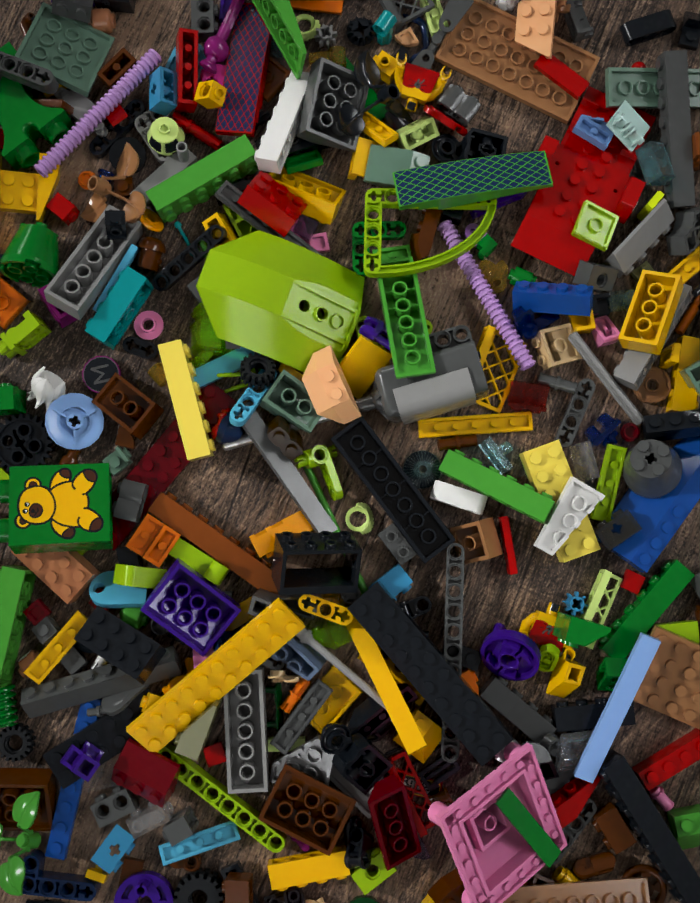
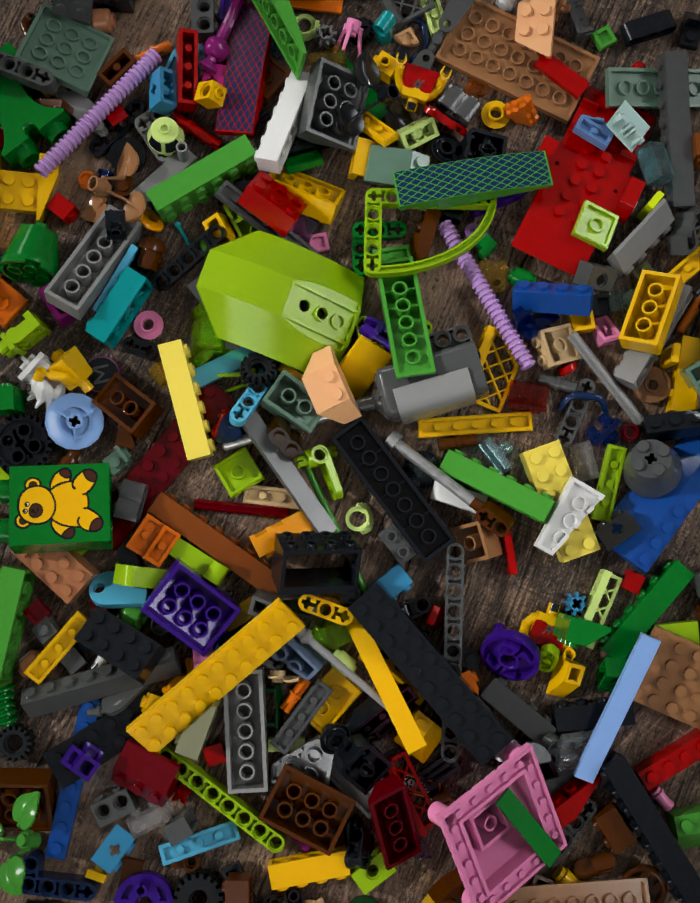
(31, 363): none -> white hips
(68, 368): none -> yellow torso
(162, 49): none -> orange pin
(181, 793): none -> red plant
(238, 472): none -> lime tile
(241, 508): none -> dark red axle
(269, 497): none -> tan tile
(346, 659): none -> yellowish green brick
(351, 29): none -> bright pink plant
(435, 616): none -> red plate
(476, 88): none -> clear orange tile
(487, 513): none -> piece
(488, 120): none -> yellow piece
(522, 111): none -> orange rock
(567, 368): none -> red tile
(584, 396): none -> dark blue animal
(603, 38): none -> bright green plate

